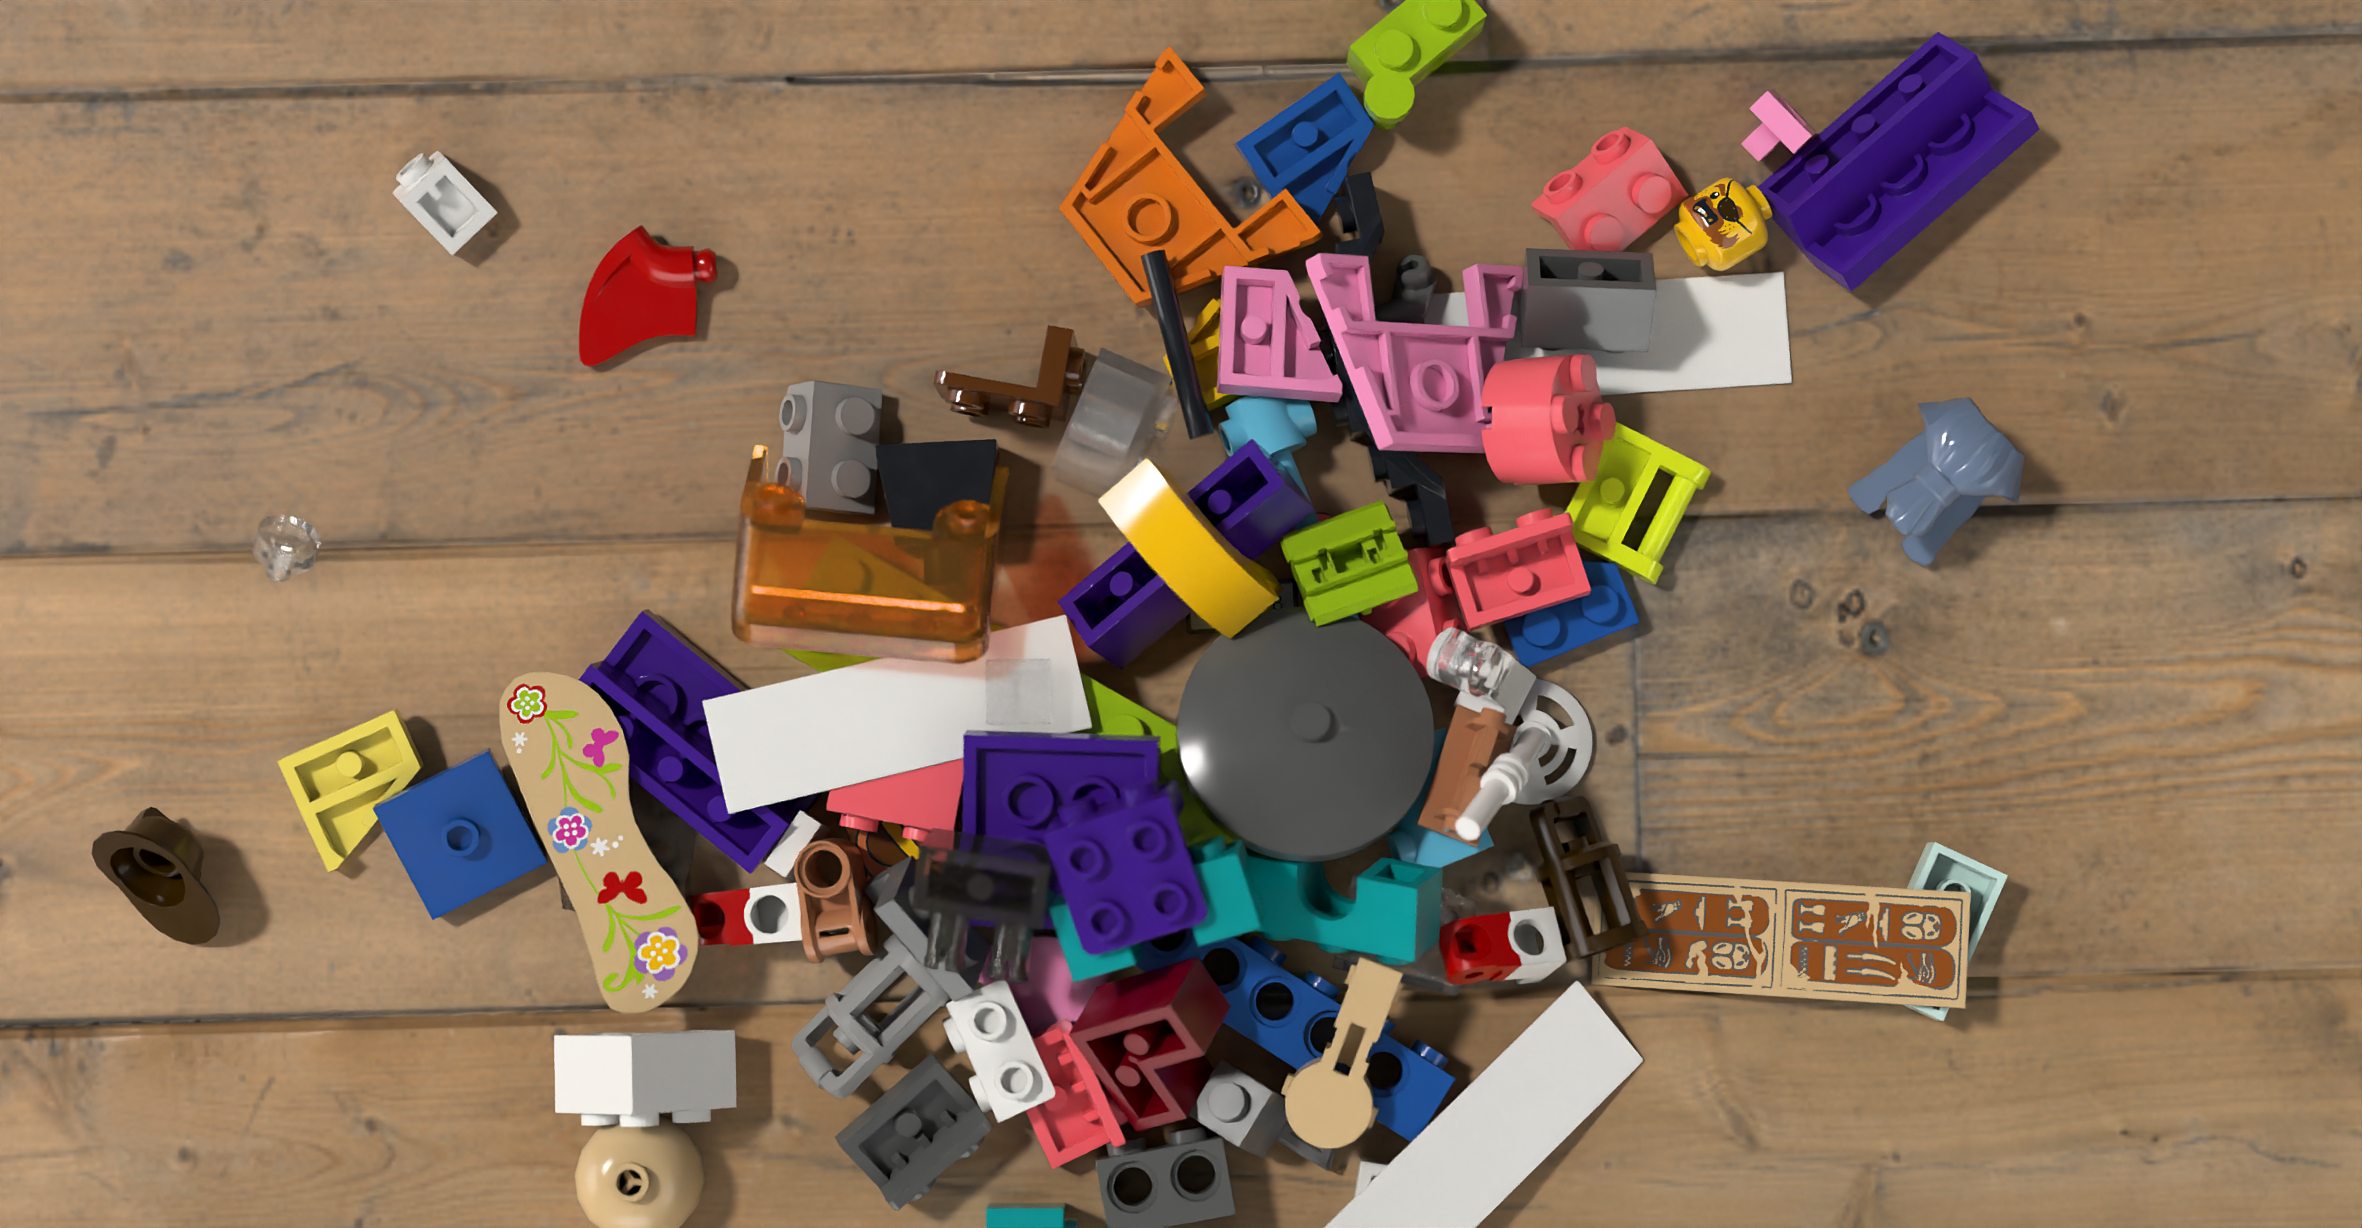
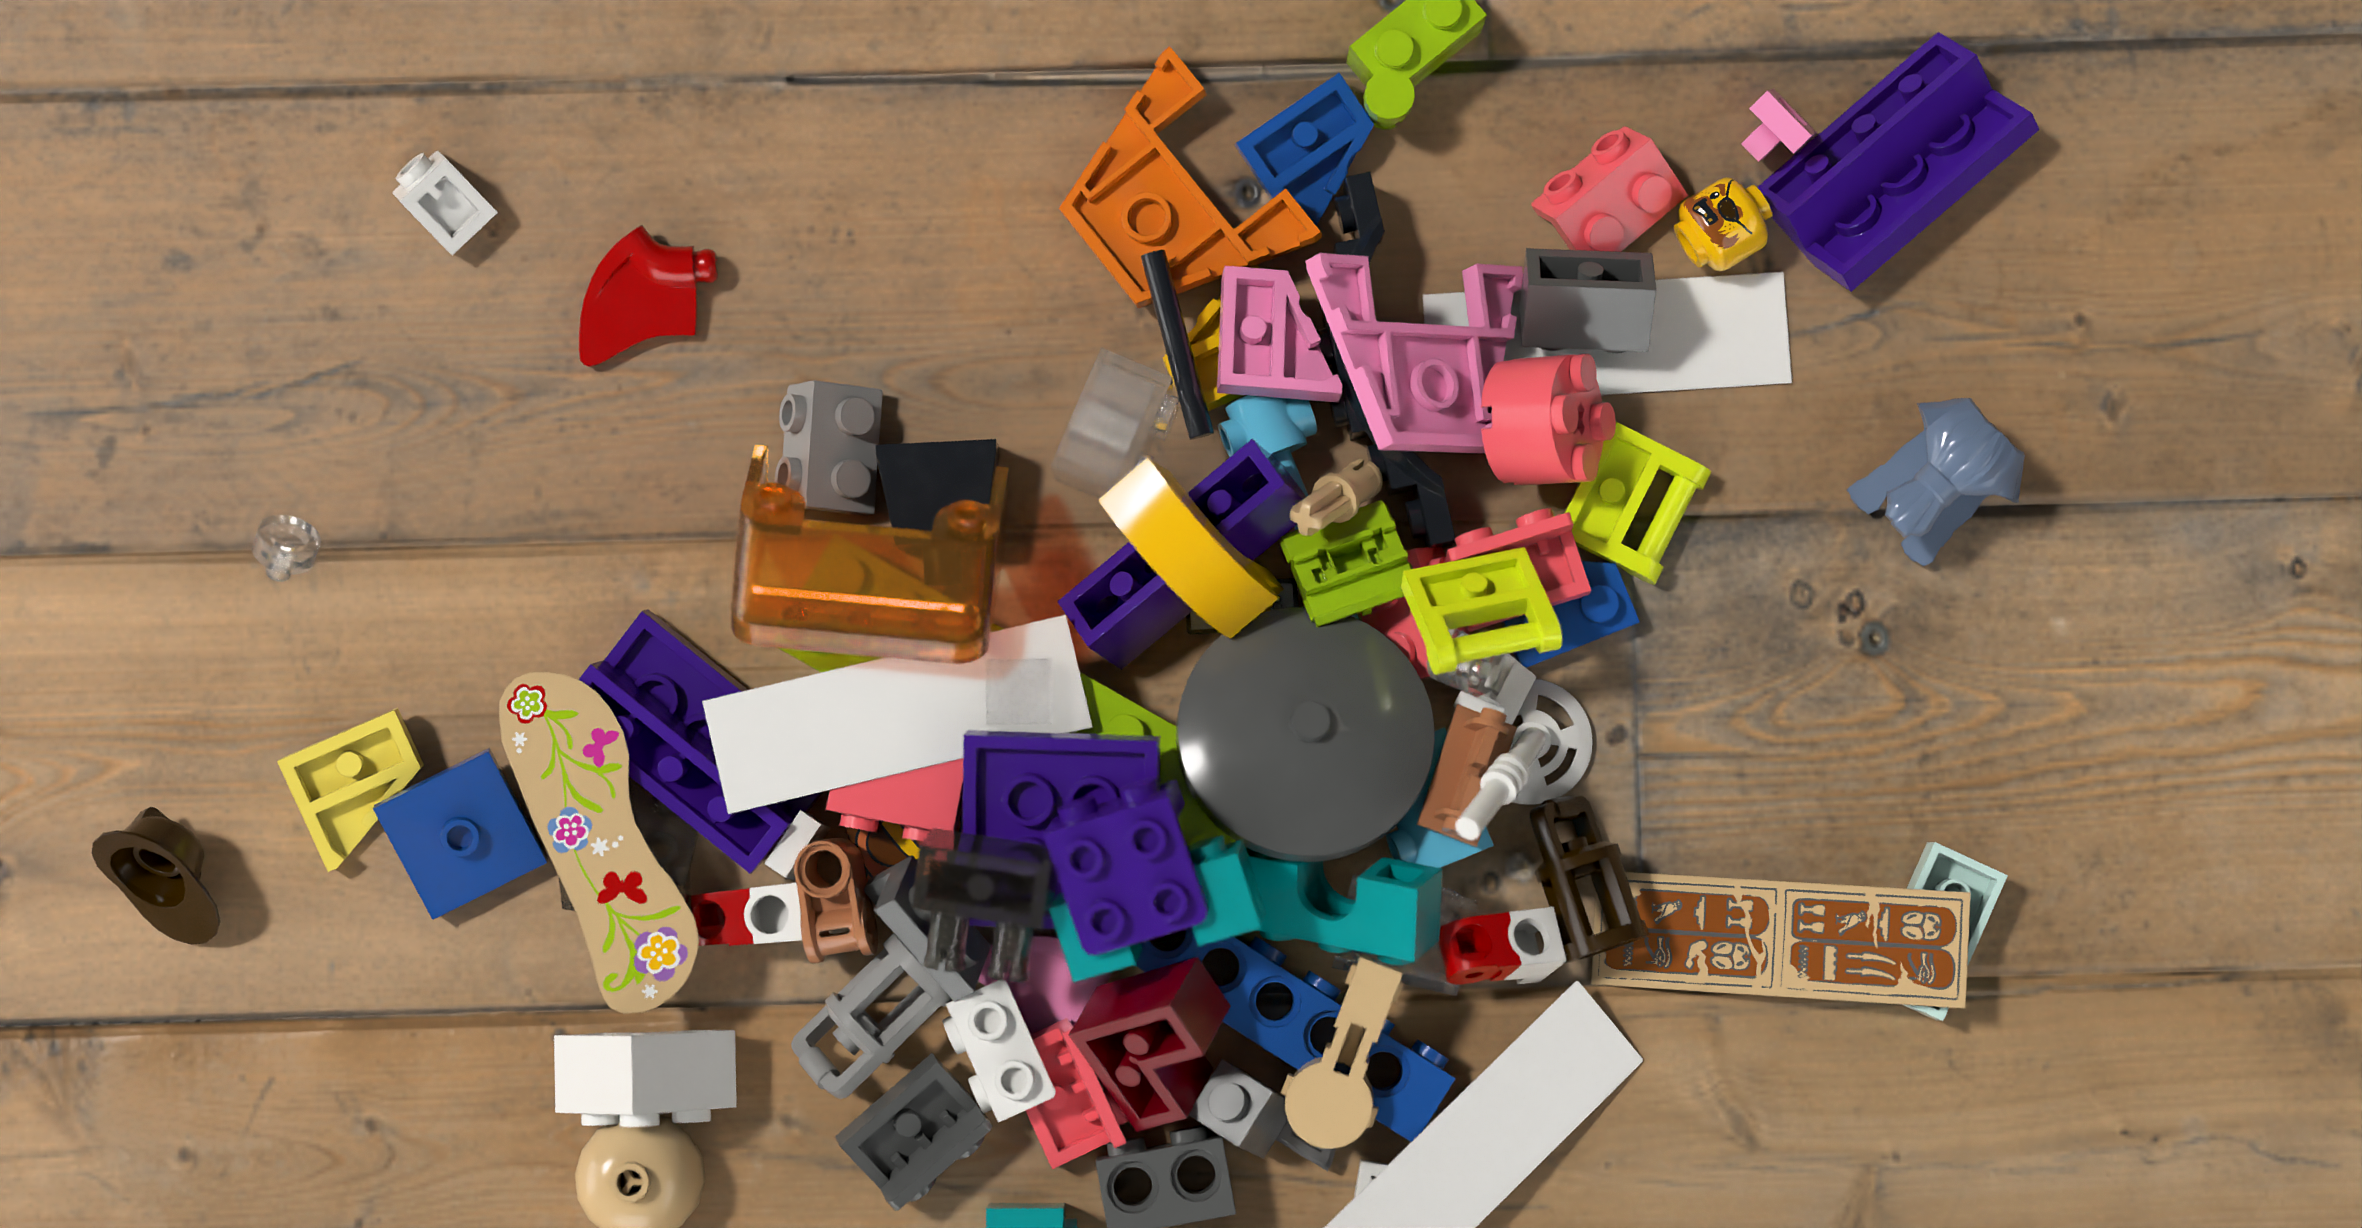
(1060, 375): reddish brown bracket -> none
(1337, 497): none -> tan axle
(1411, 292): dark grey arm -> none
(1476, 593): none -> neon yellow plate

